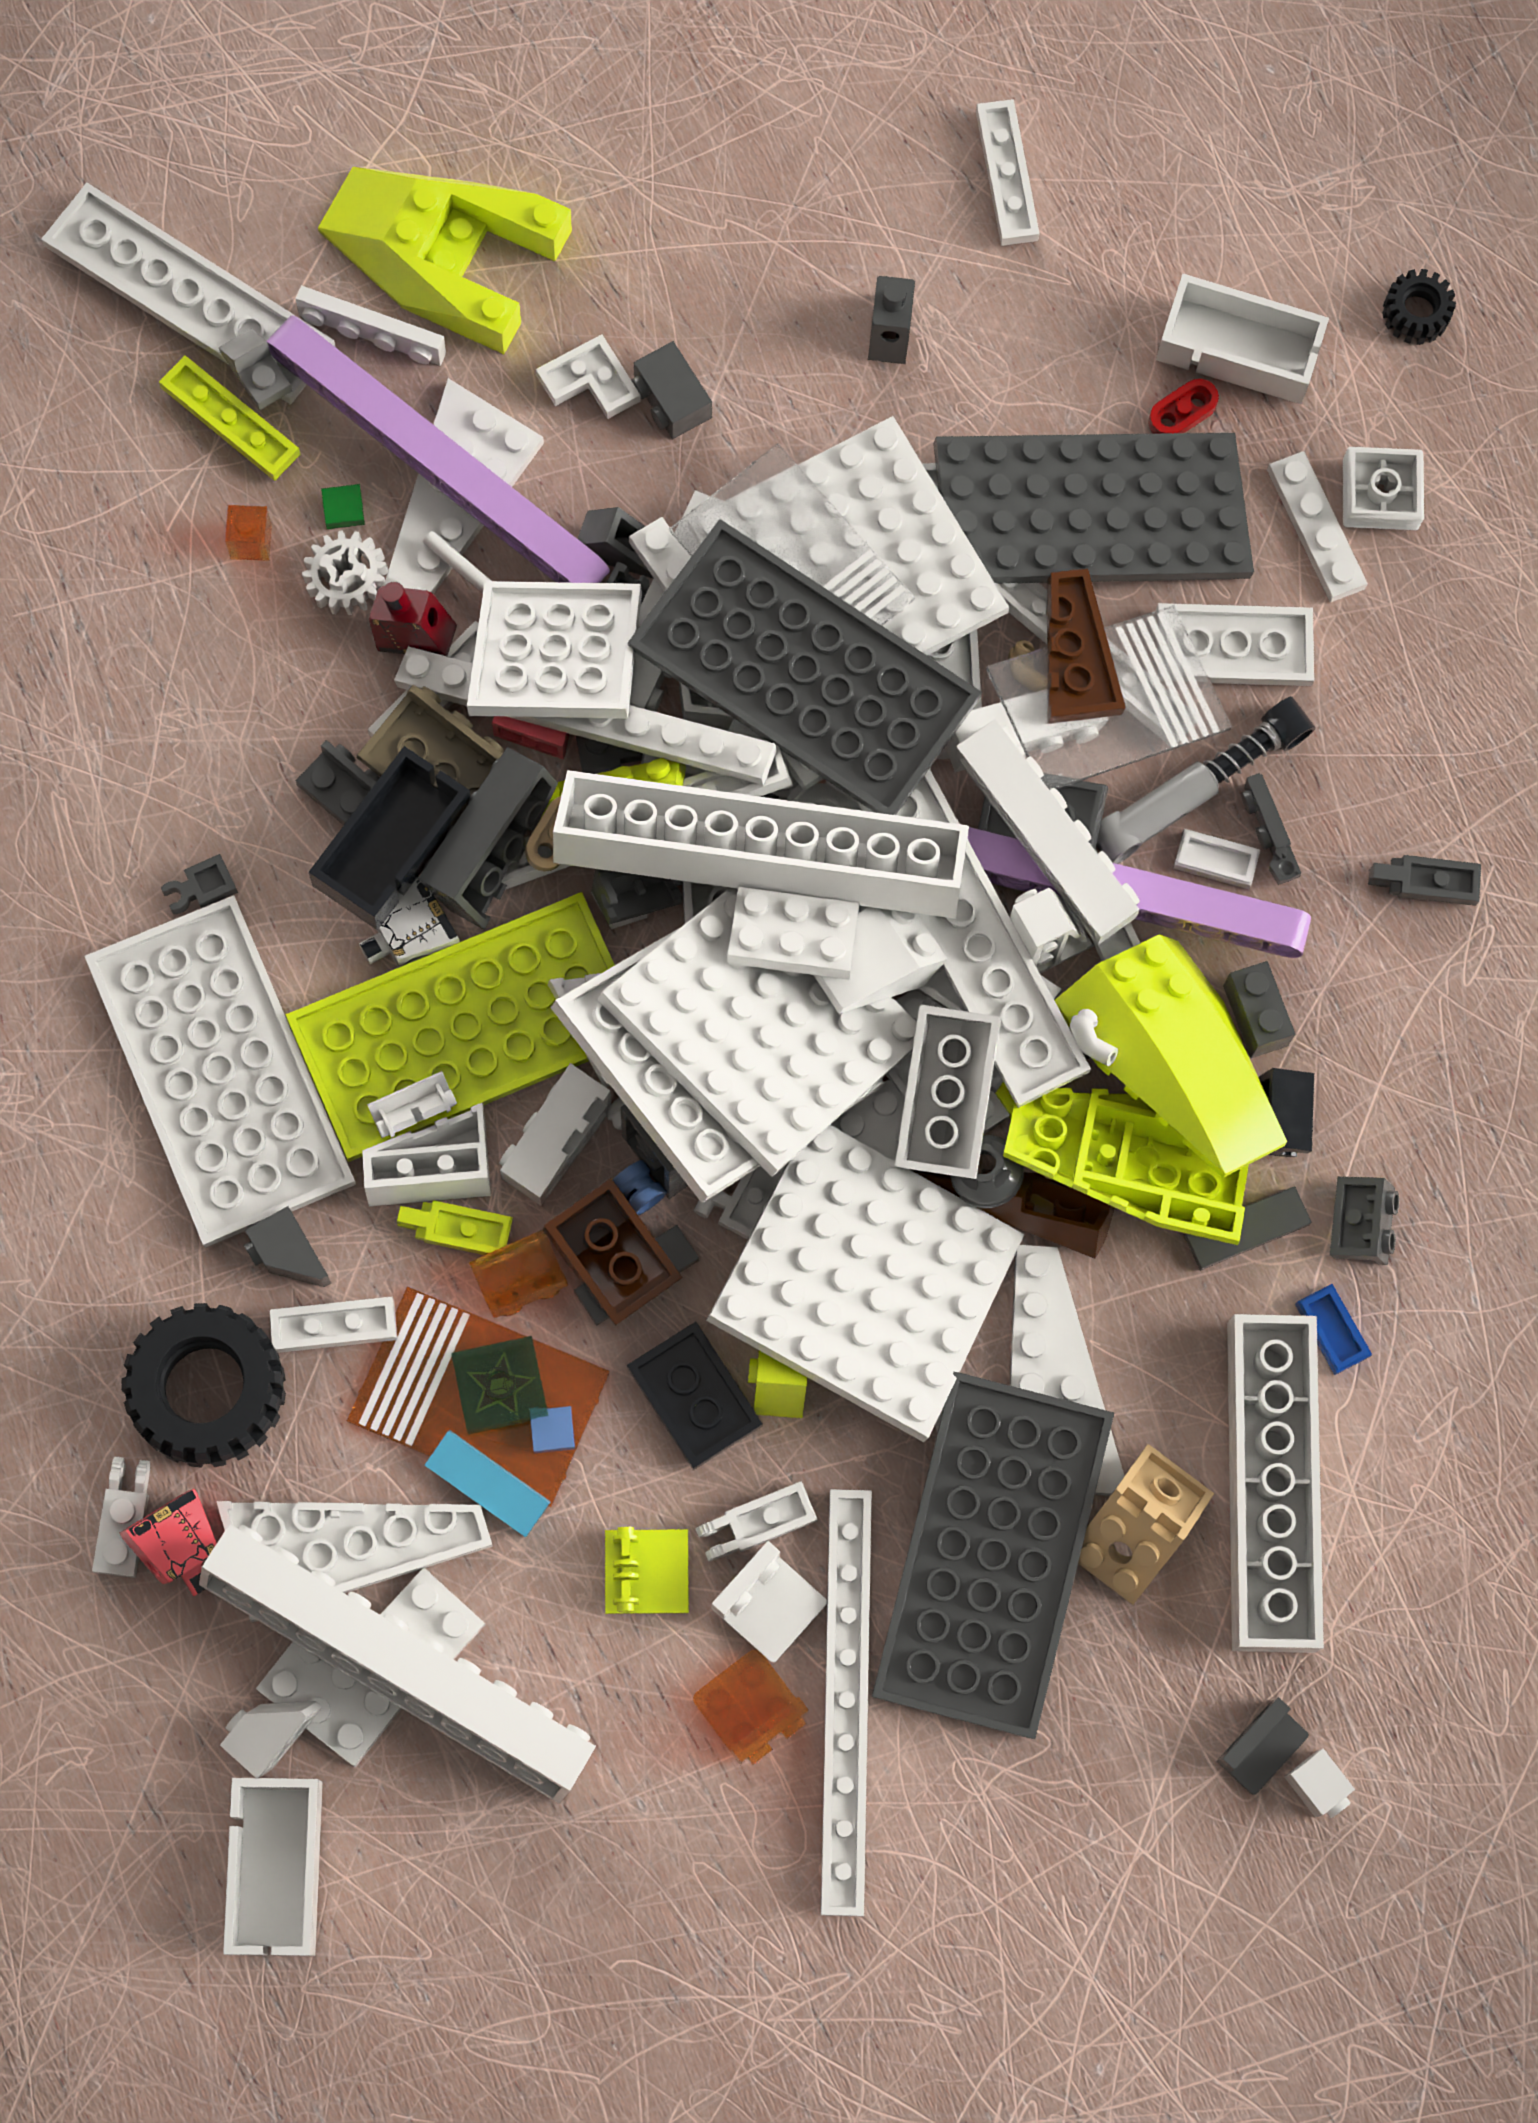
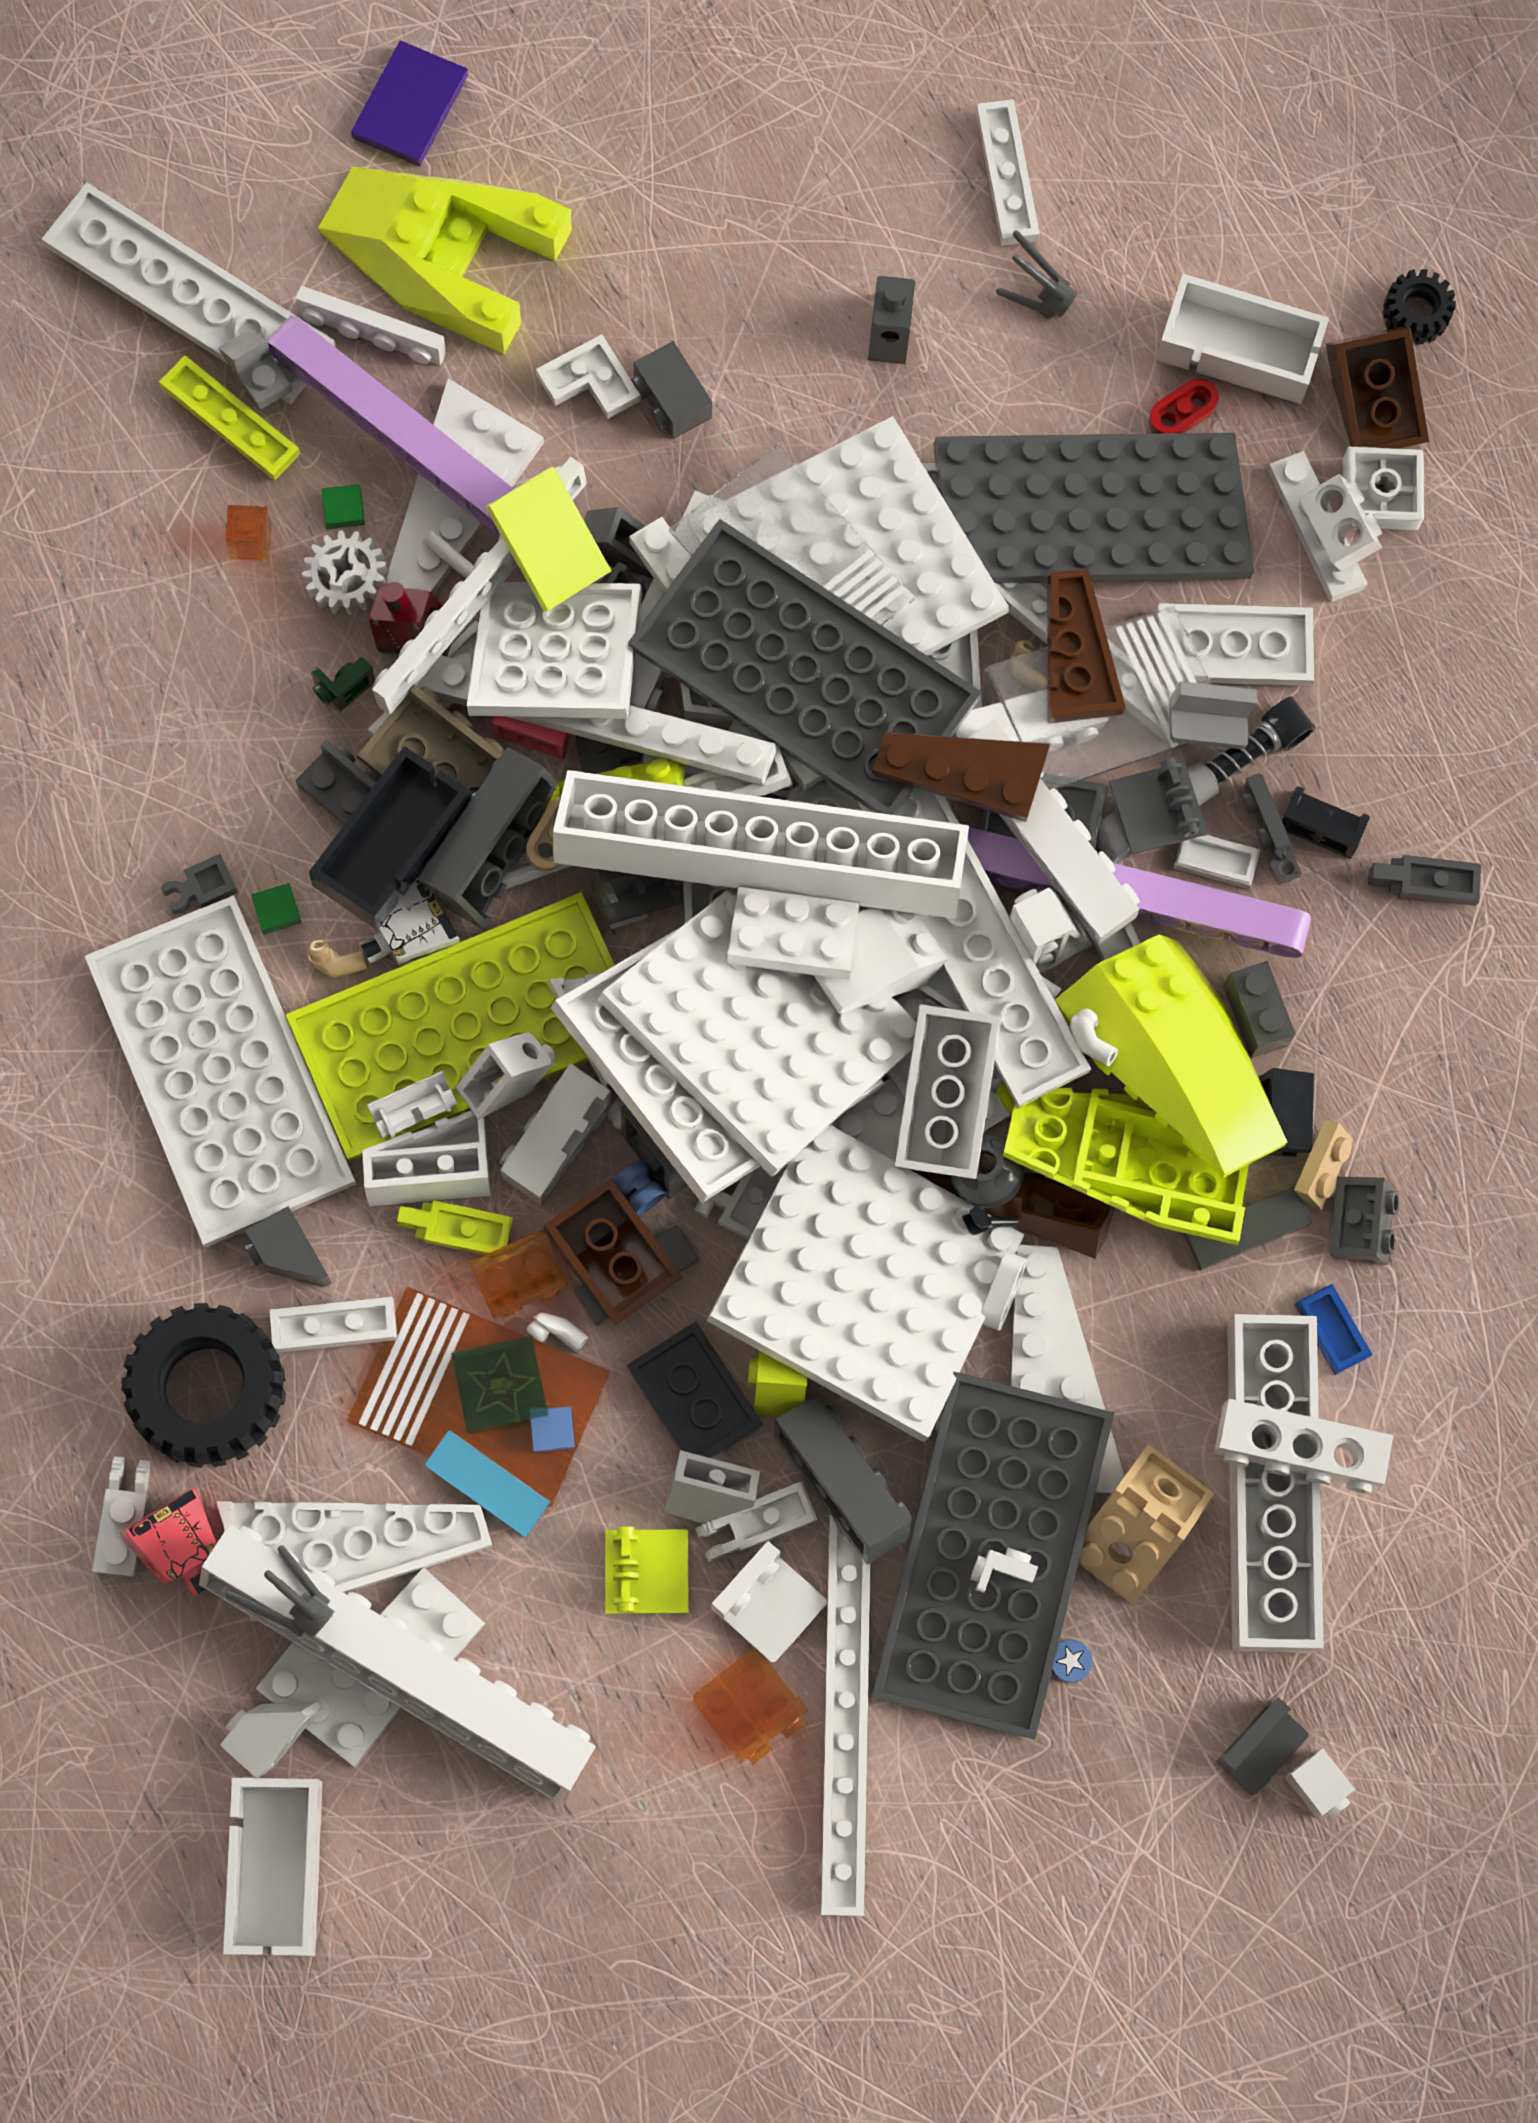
(276, 908): none -> green tile
(308, 1612): none -> dark grey plant
(332, 963): none -> tan arm
(347, 686): none -> dark green bracket
(409, 103): none -> dark purple tile
(463, 604): none -> white plate
(515, 1059): none -> white torso
(548, 539): none -> neon yellow tile
(560, 1328): none -> white arm
(709, 1488): none -> light grey slope
(843, 1478): none -> dark grey brick
(974, 771): none -> reddish brown wing
(978, 1221): none -> black hand
(1003, 1290): none -> white beam
(1012, 1564): none -> white bracket
(1055, 294): none -> dark grey plant
(1072, 1661): none -> medium blue tile
(1158, 807): none -> dark grey hinge
(1211, 714): none -> light grey panel
(1323, 1164): none -> tan plate
(1324, 824): none -> black hinge
(1334, 526): none -> white brick
(1368, 1447): none -> white brick
(1379, 389): none -> reddish brown slope

